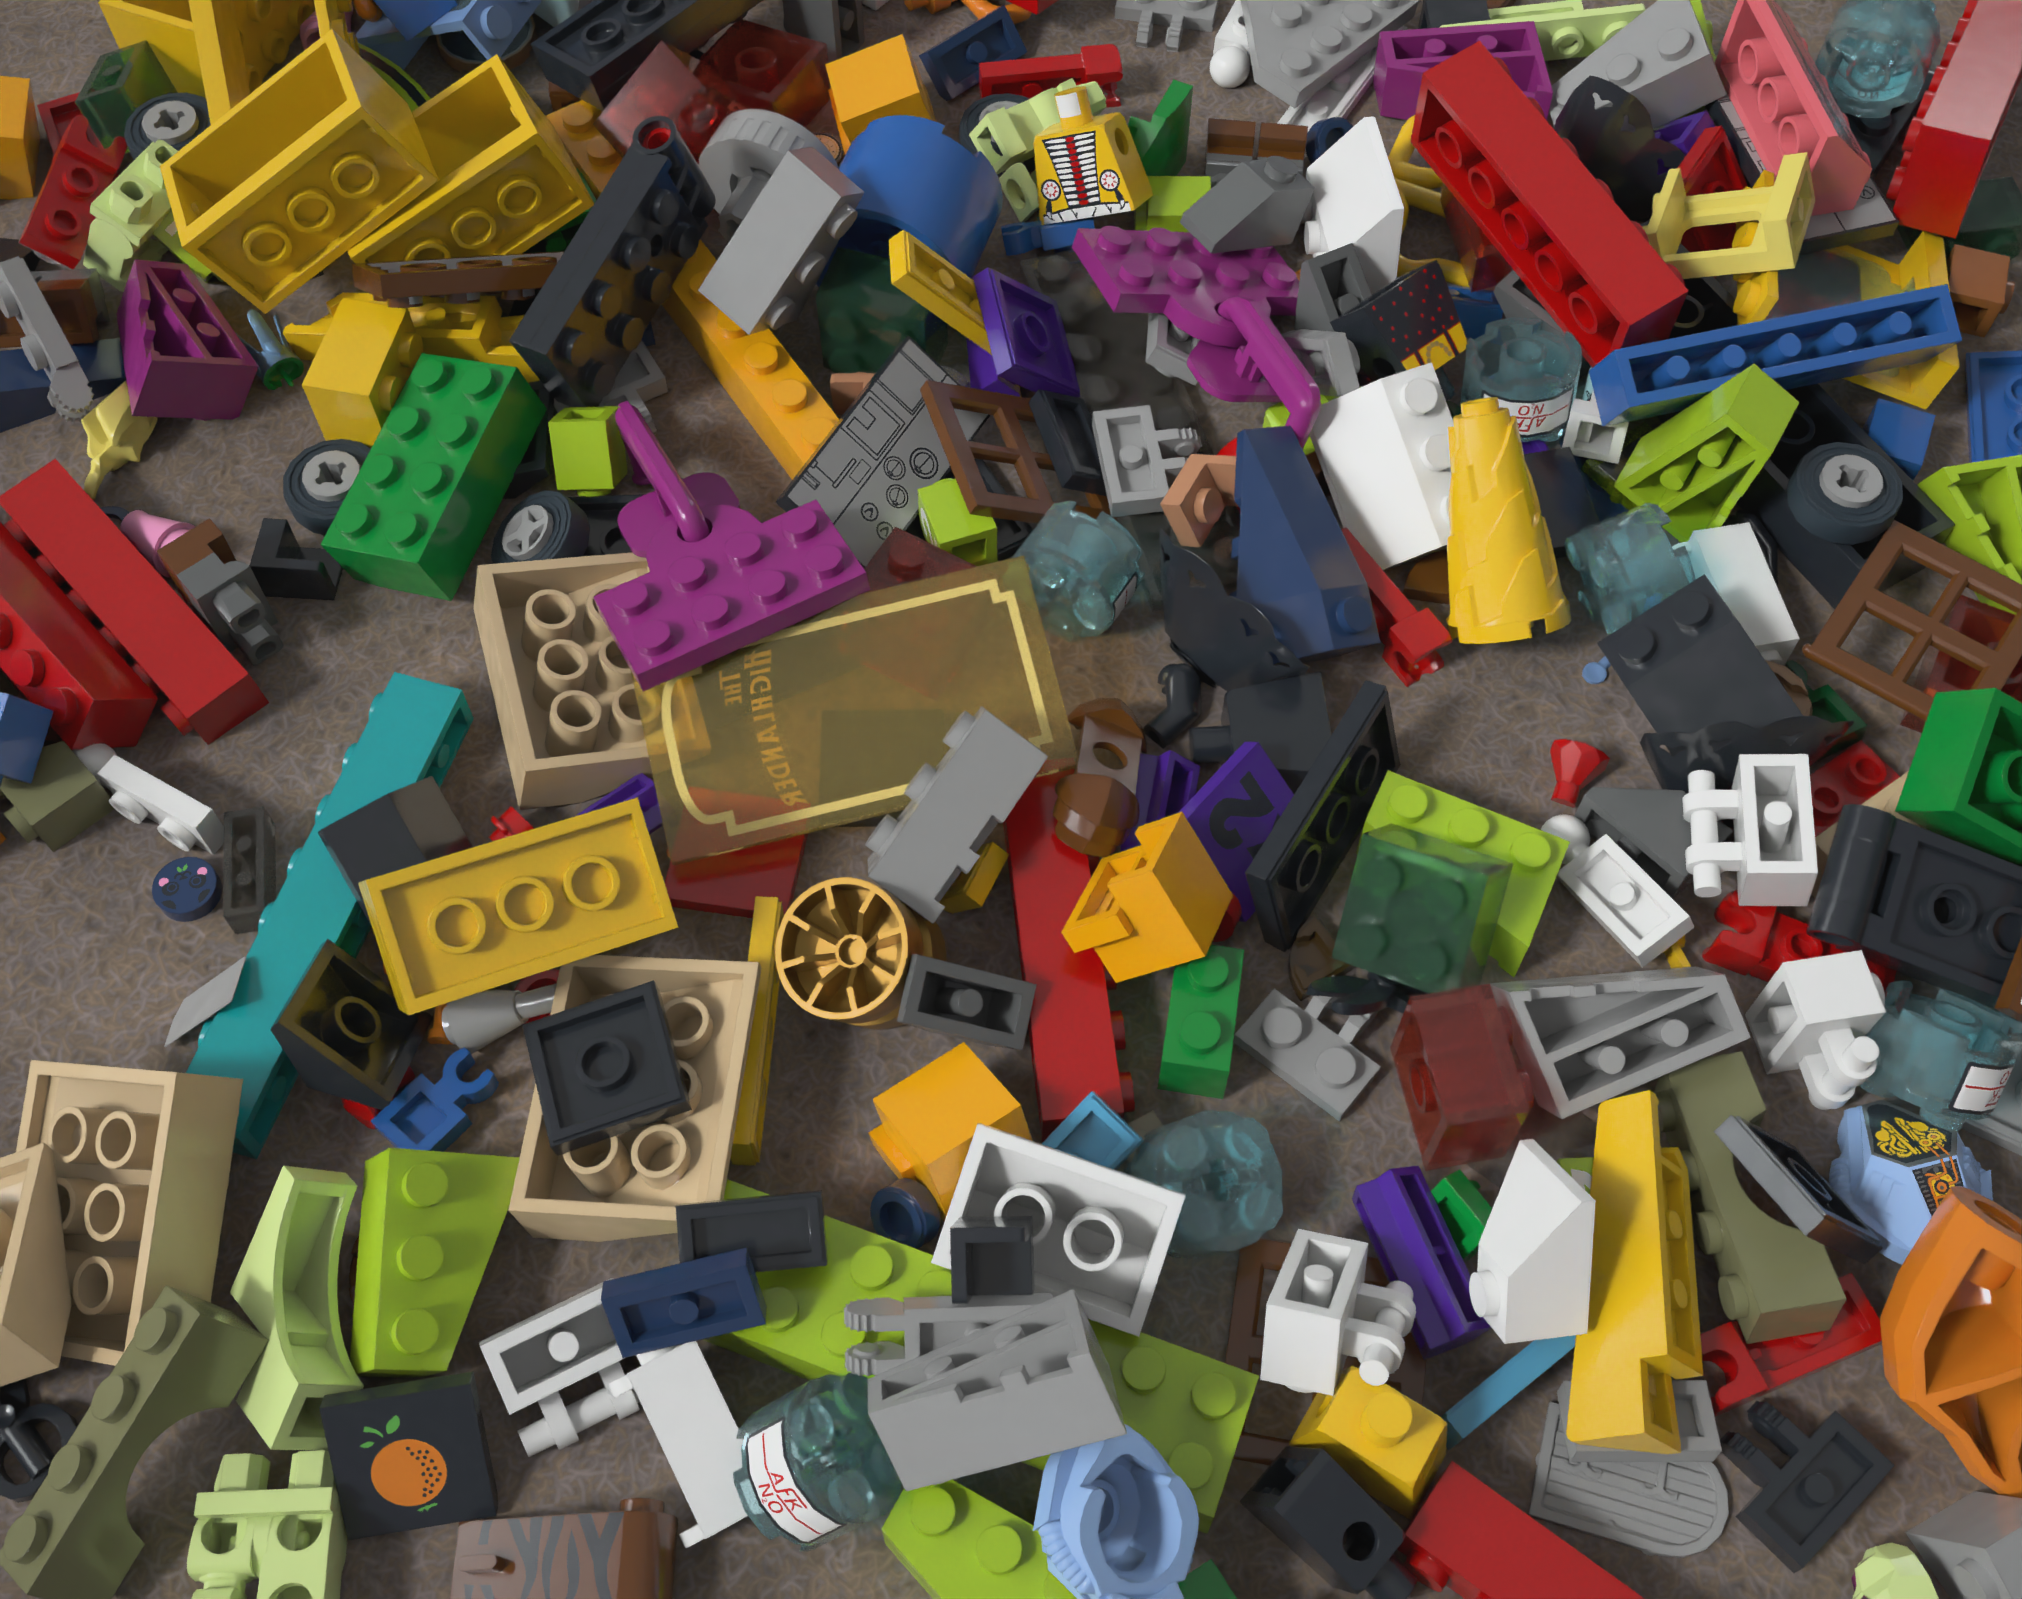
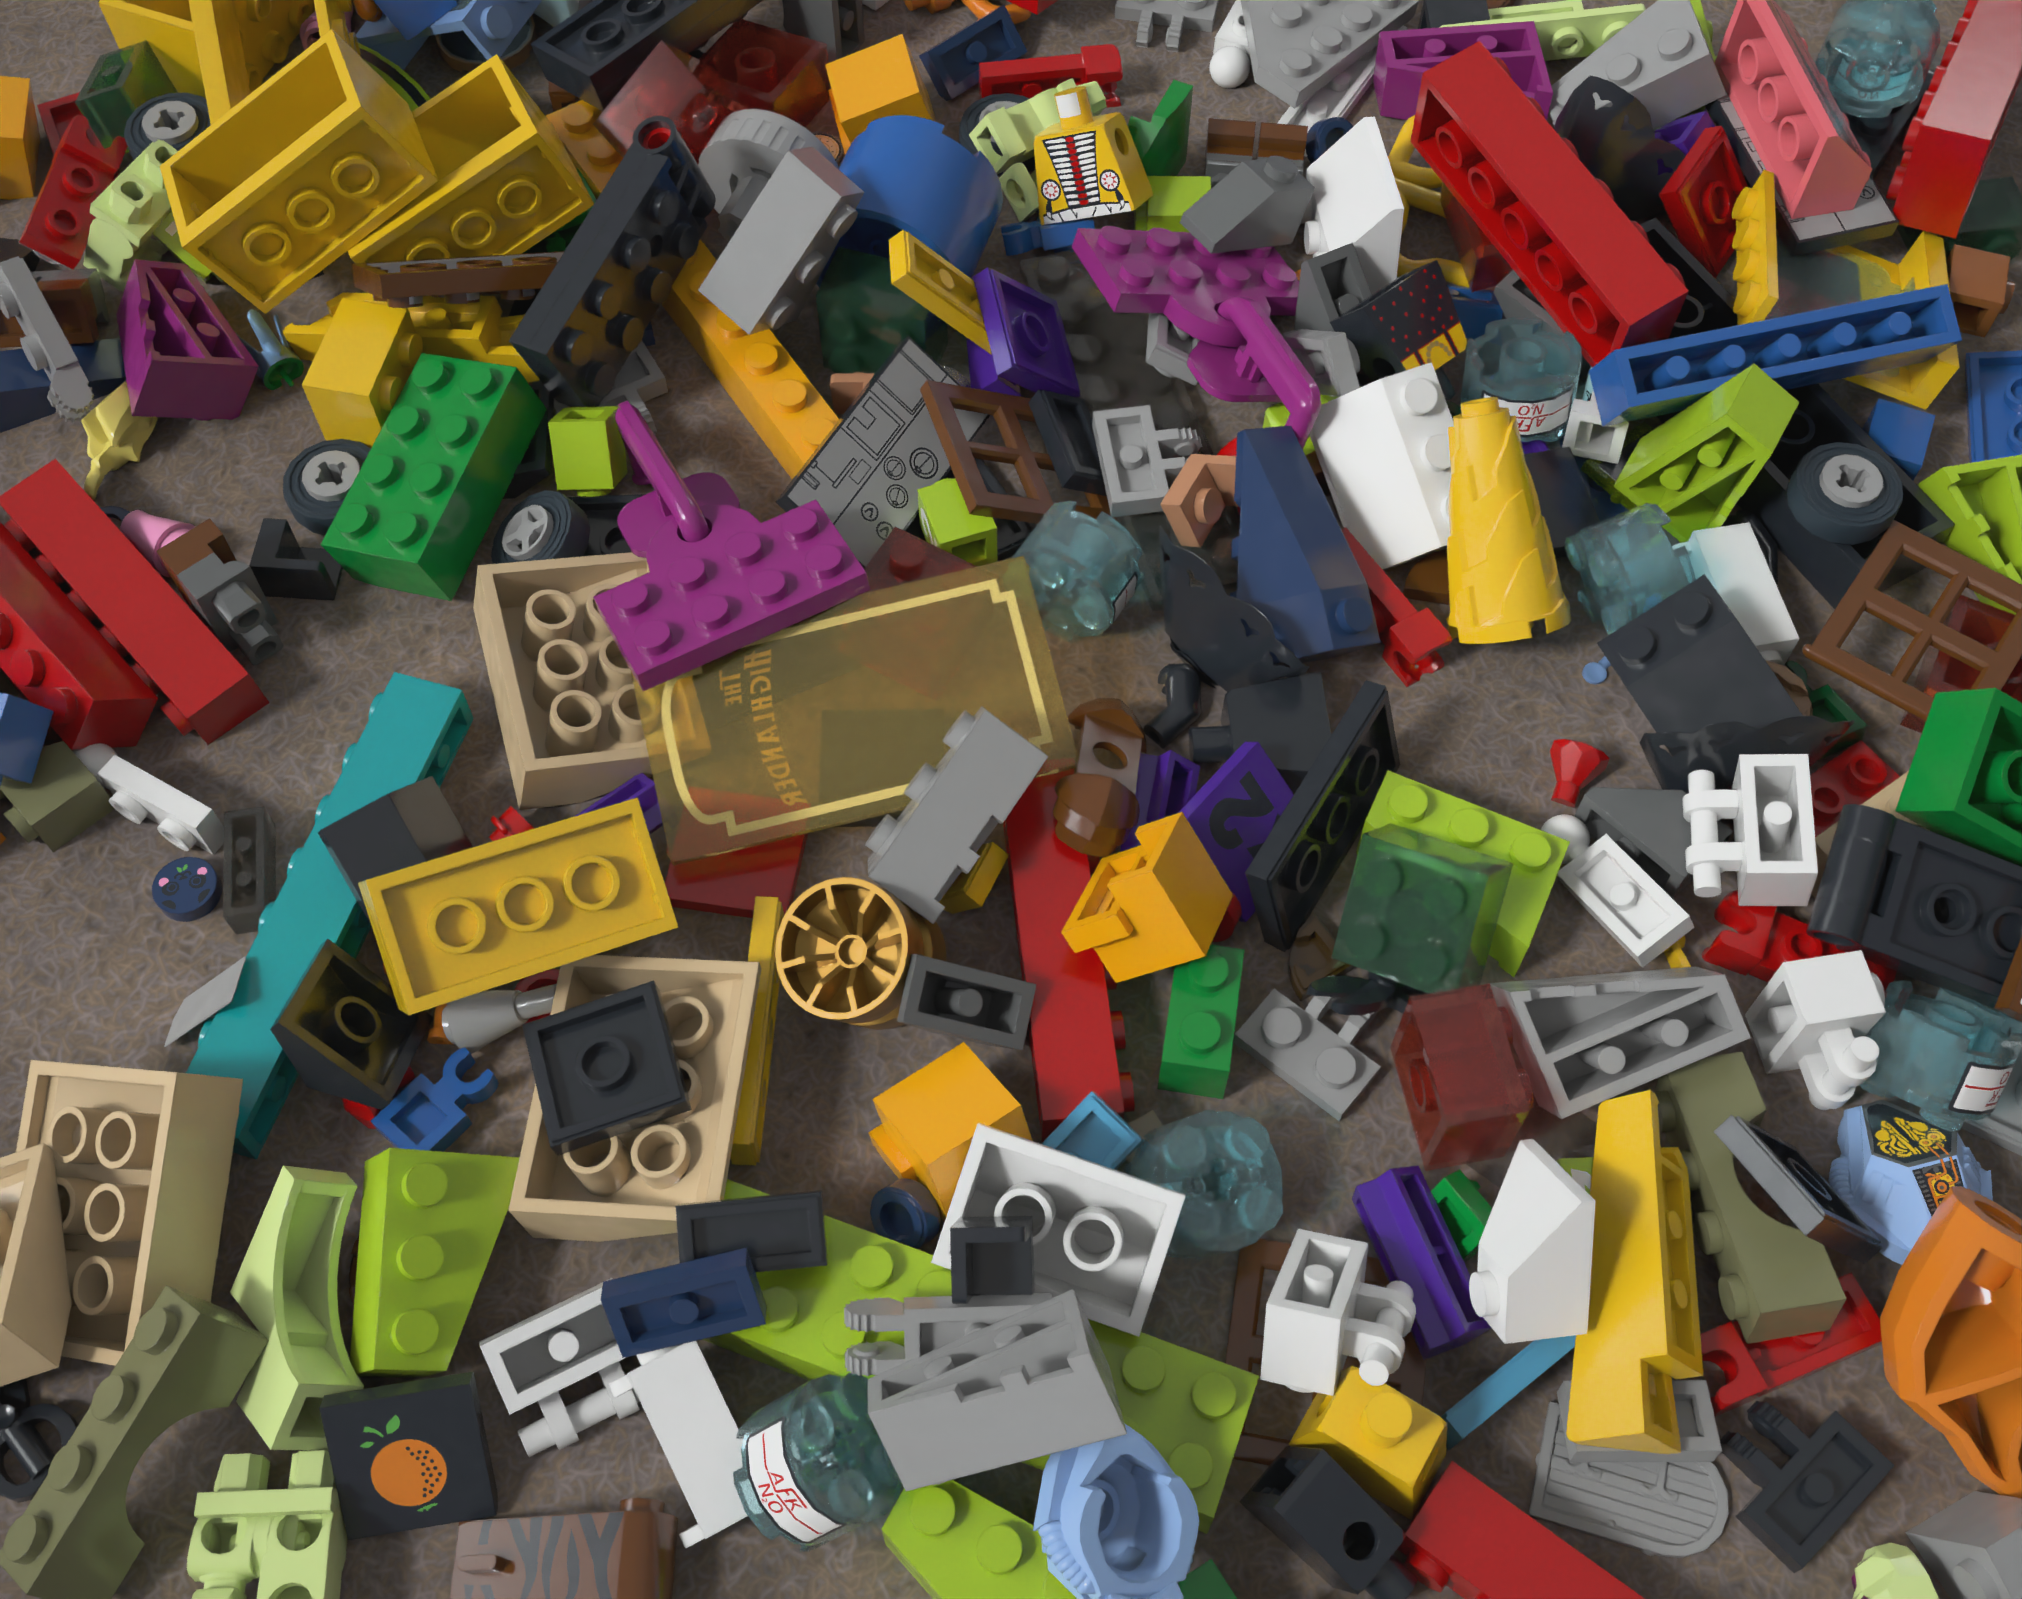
(1780, 209): light yellow window -> none

